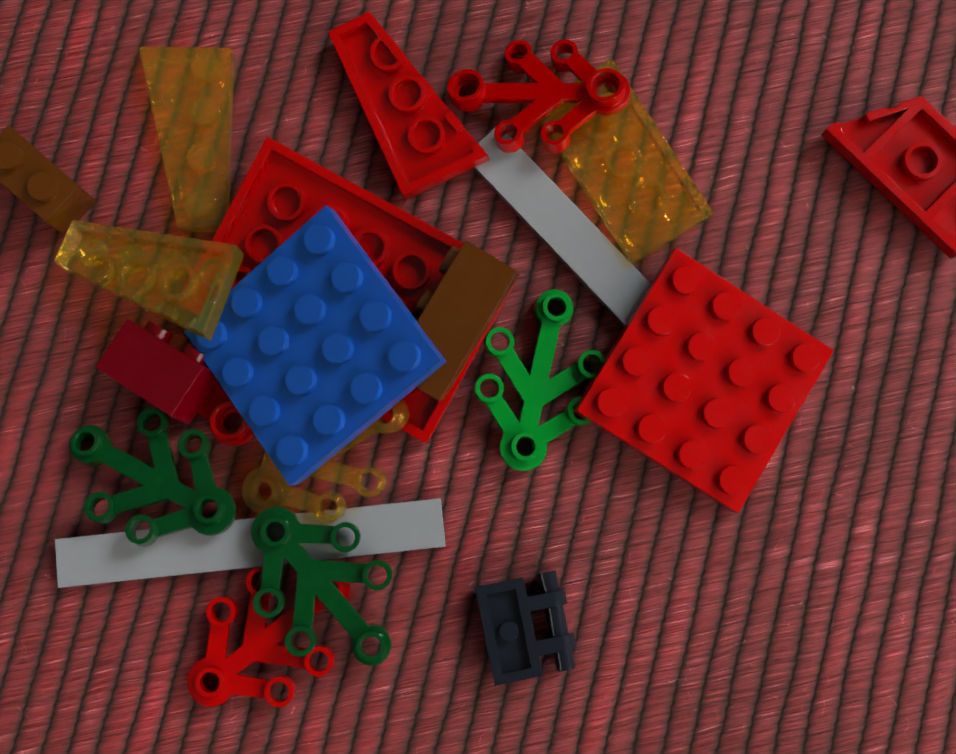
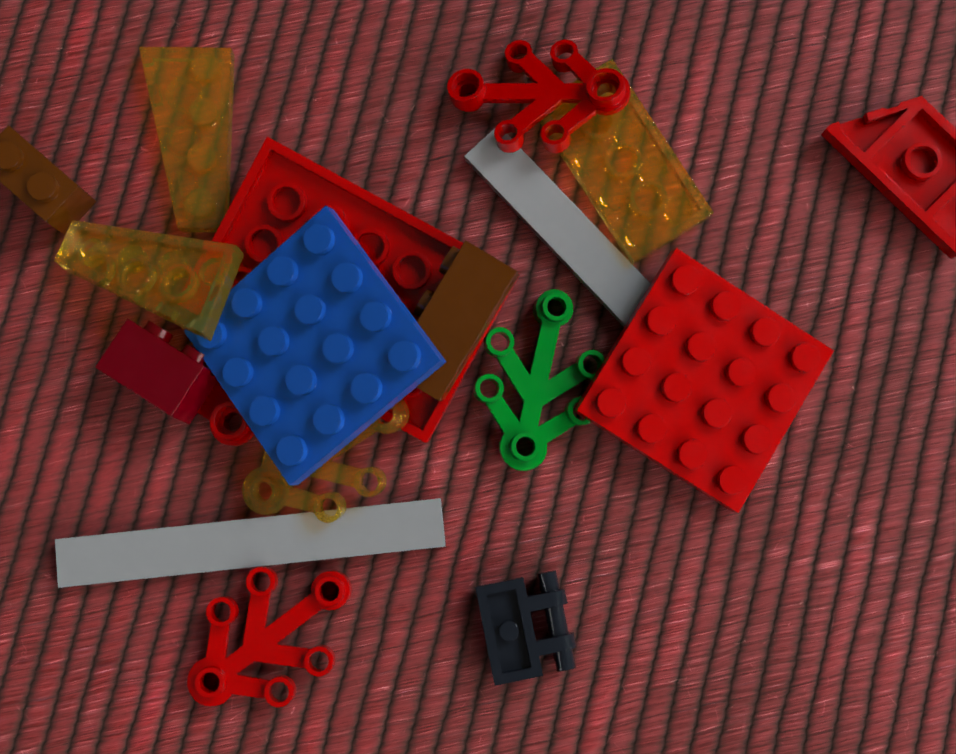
(158, 483): dark green plant -> none
(314, 579): dark green plant -> none
(410, 121): red wing -> none

